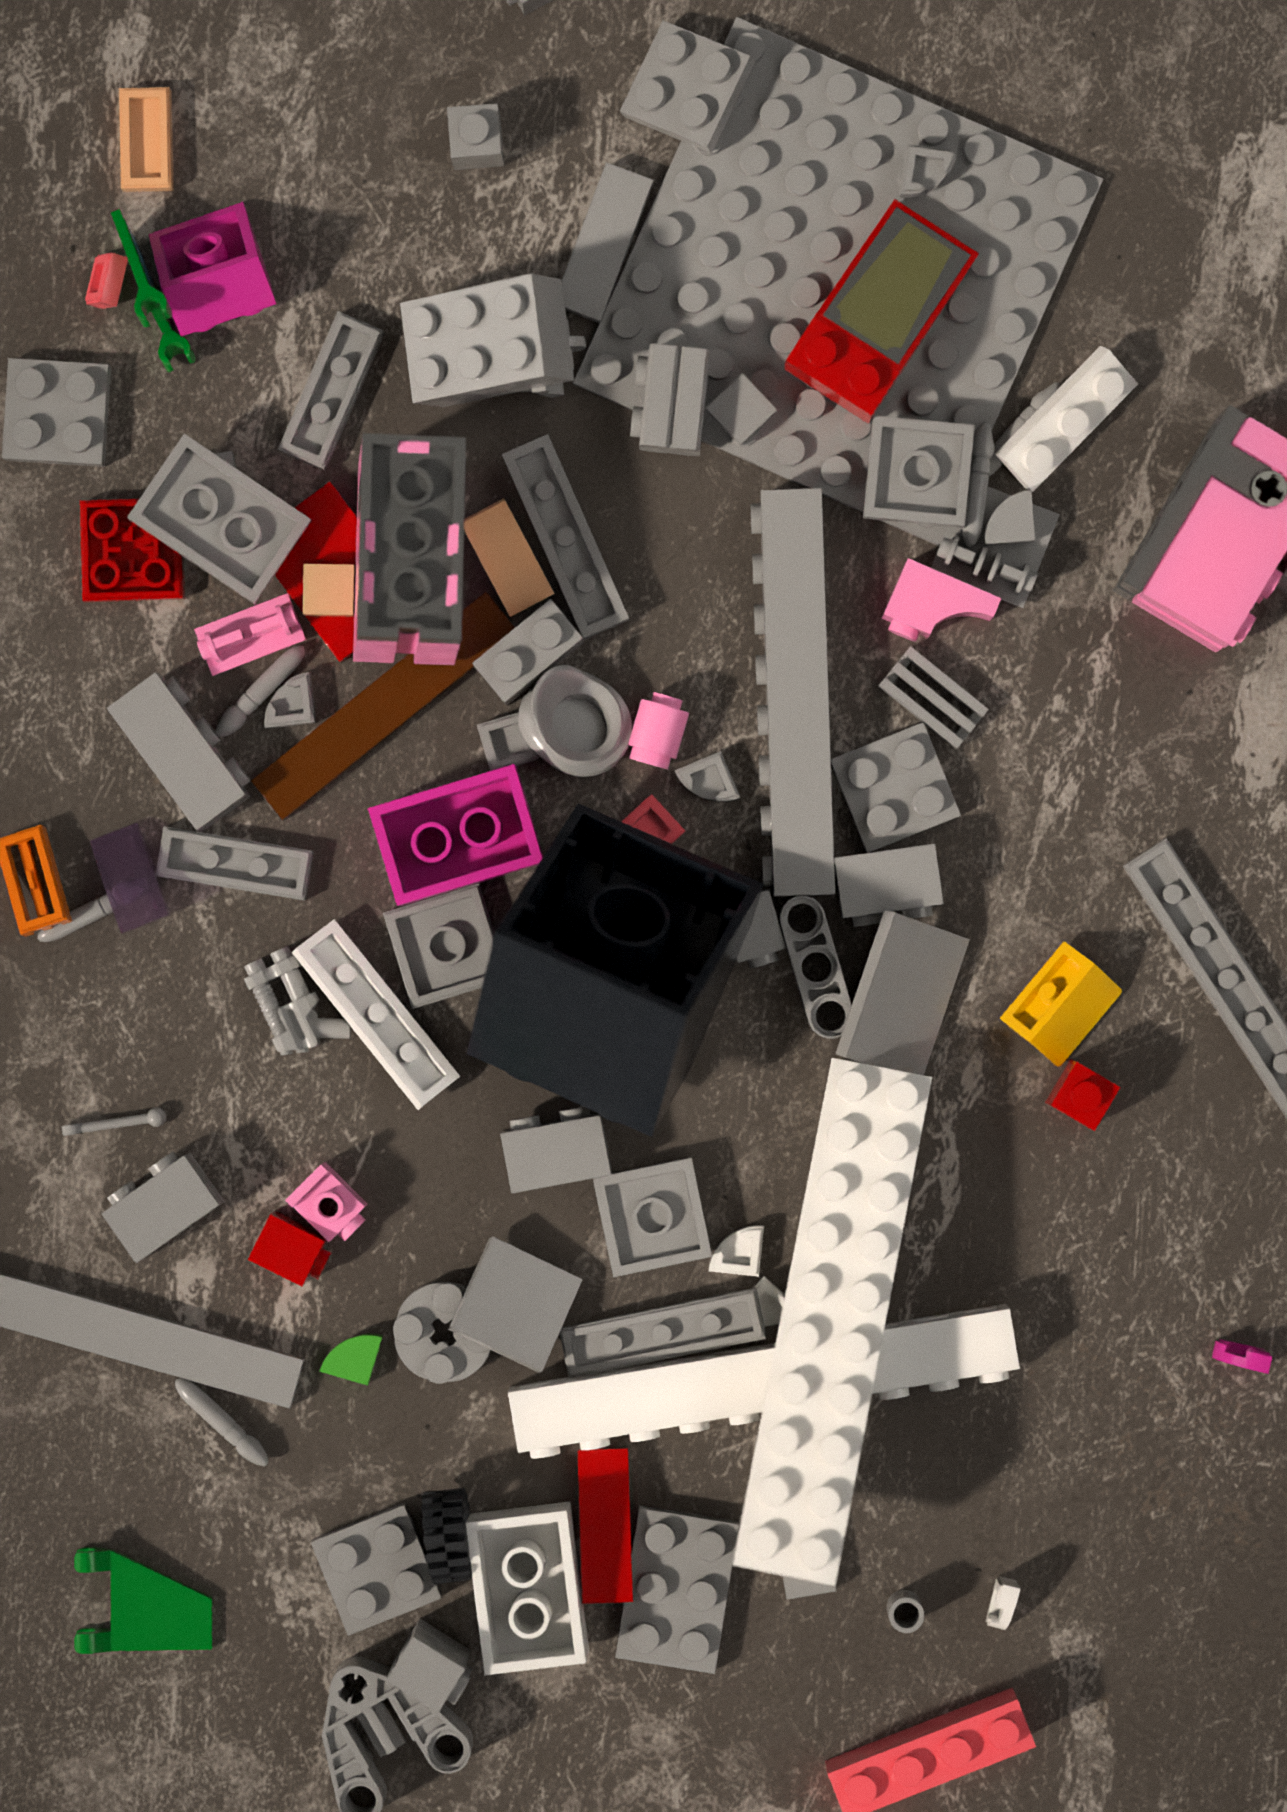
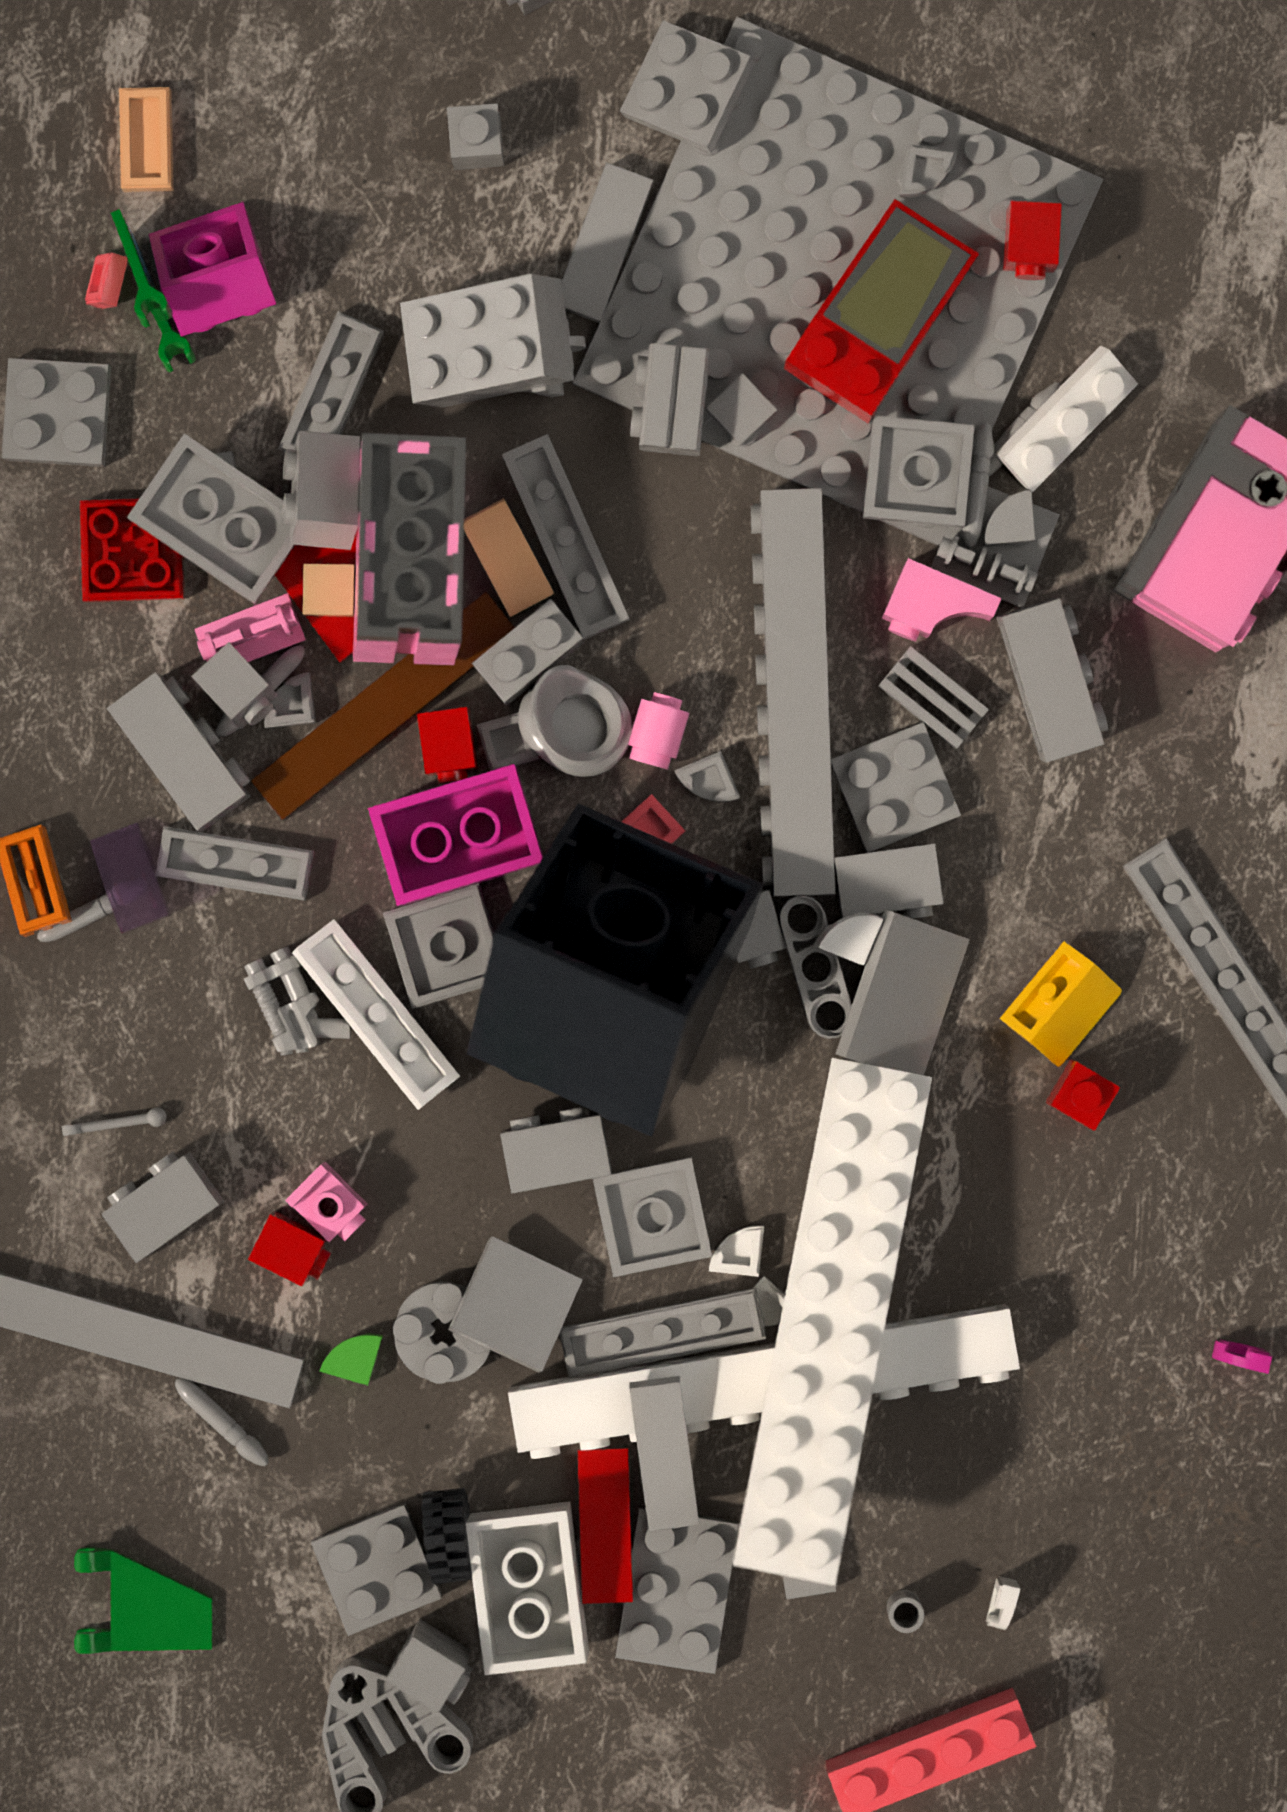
(236, 687): none -> light grey brick
(323, 490): none -> light grey brick
(447, 744): none -> red brick
(664, 1453): none -> light grey tile
(851, 936): none -> white tile
(1032, 239): none -> red brick
(1052, 679): none -> light grey brick

